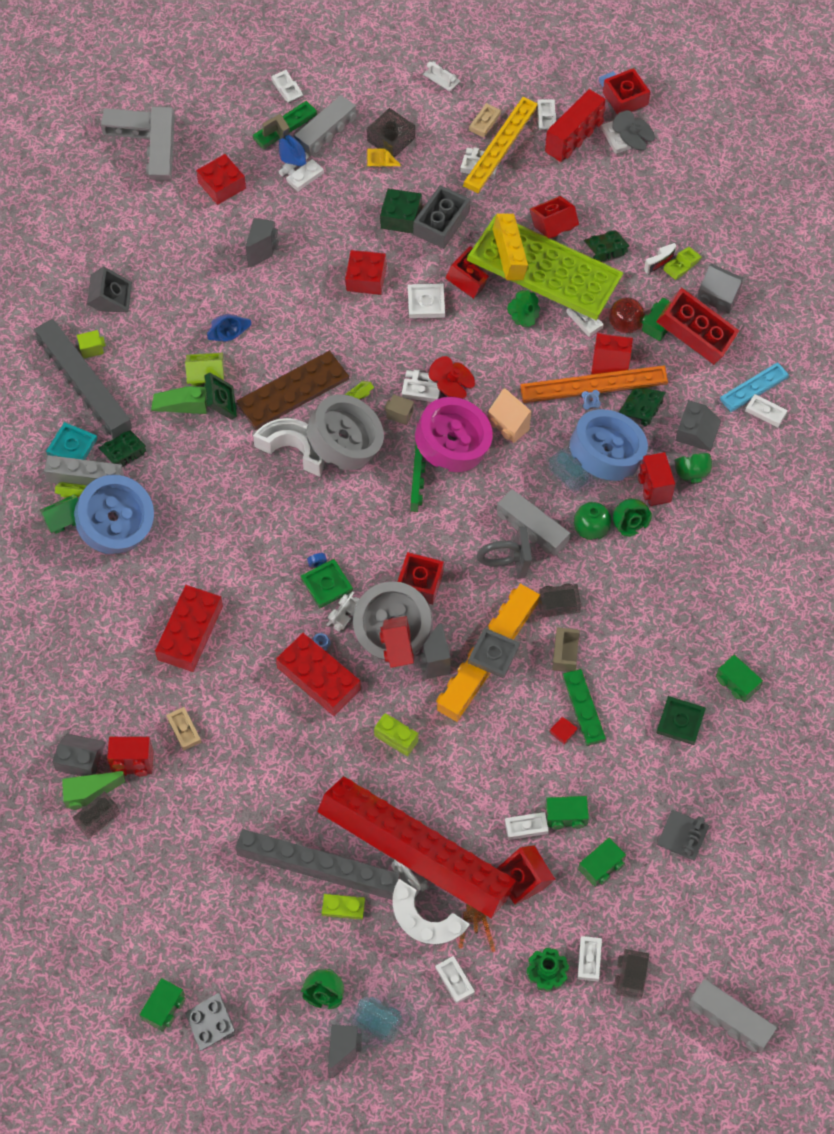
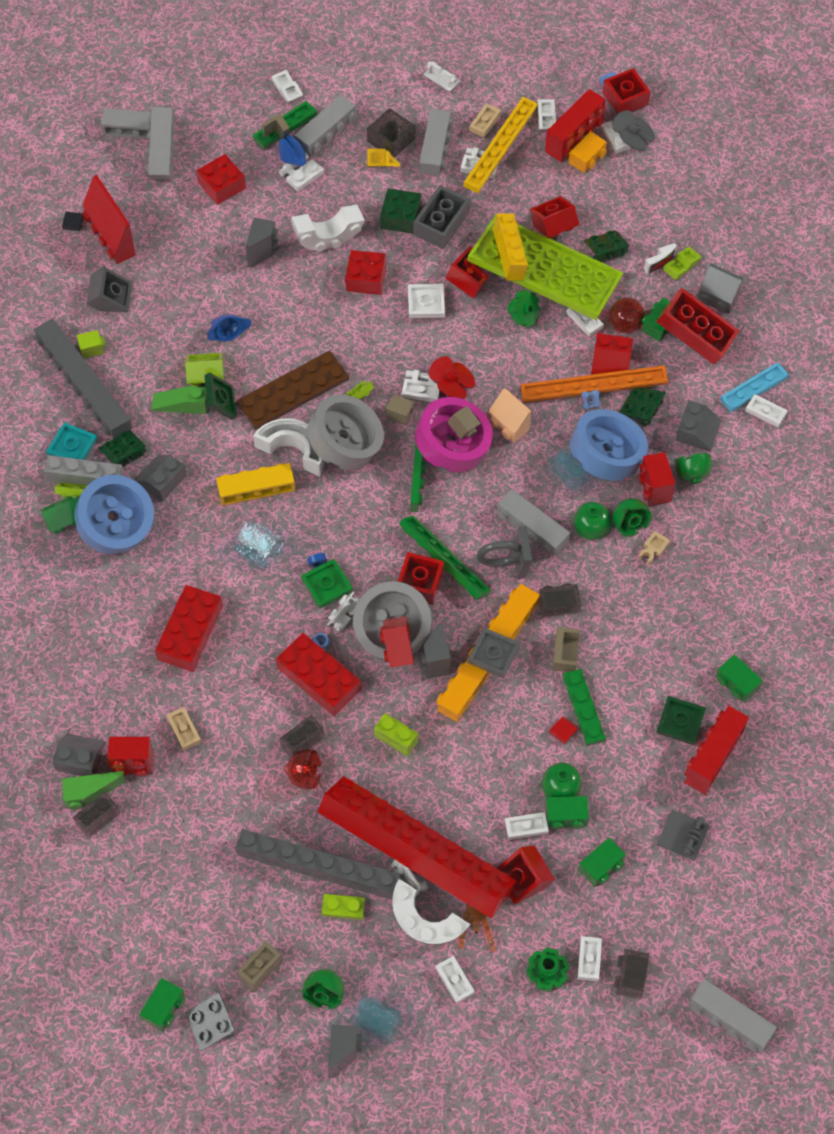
(72, 221): none -> black tile
(108, 222): none -> red slope
(162, 476): none -> dark grey slope
(255, 483): none -> yellow brick
(259, 539): none -> clear light blue brick
(259, 966): none -> dark tan panel
(302, 736): none -> clear smoke brick
(303, 769): none -> clear red cylinder
(329, 233): none -> white brick
(435, 142): none -> light grey brick
(439, 551): none -> green plate
(464, 423): none -> dark tan brick
(561, 781): none -> green cylinder
(587, 152): none -> light orange brick
(653, 546): none -> tan plate
(715, 749): none -> red brick

